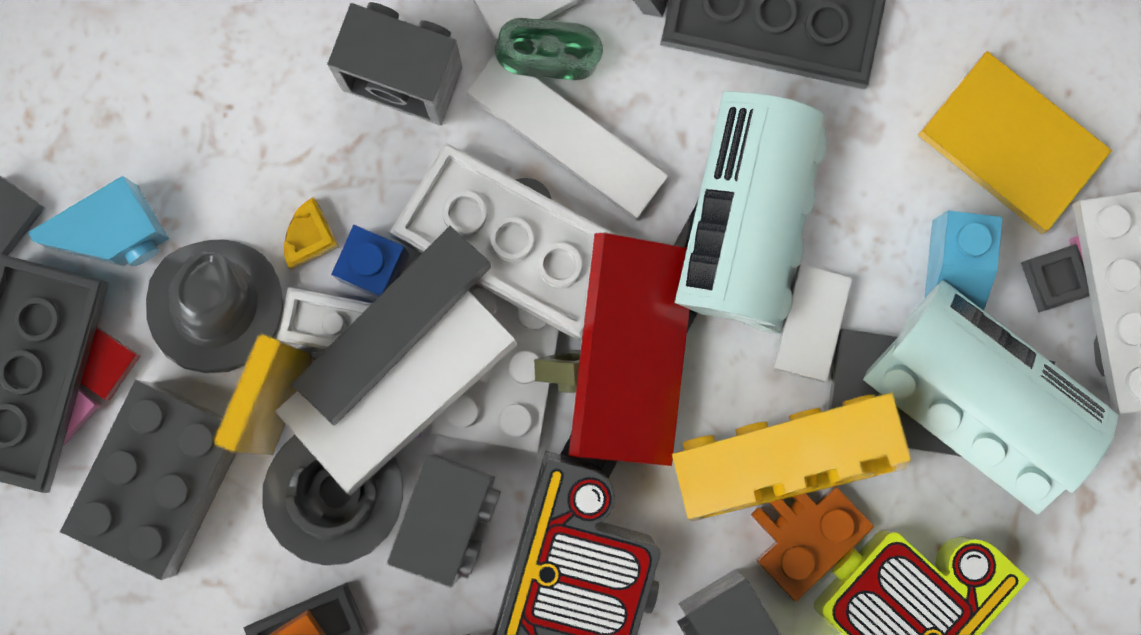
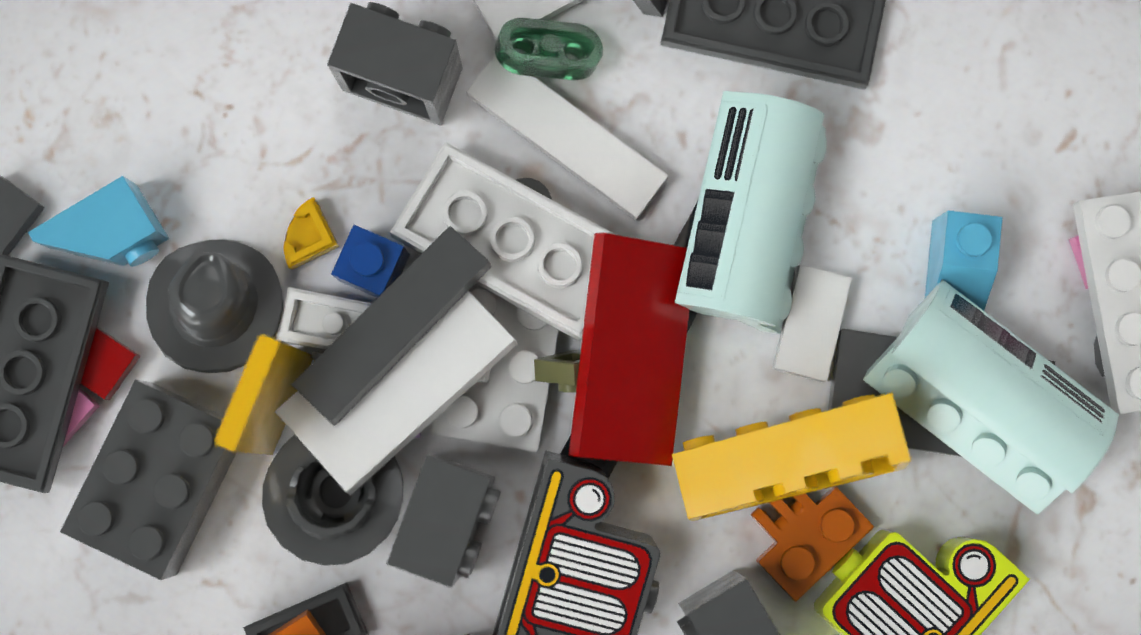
(1014, 142): yellow tile -> none
(1056, 278): dark grey tile -> none

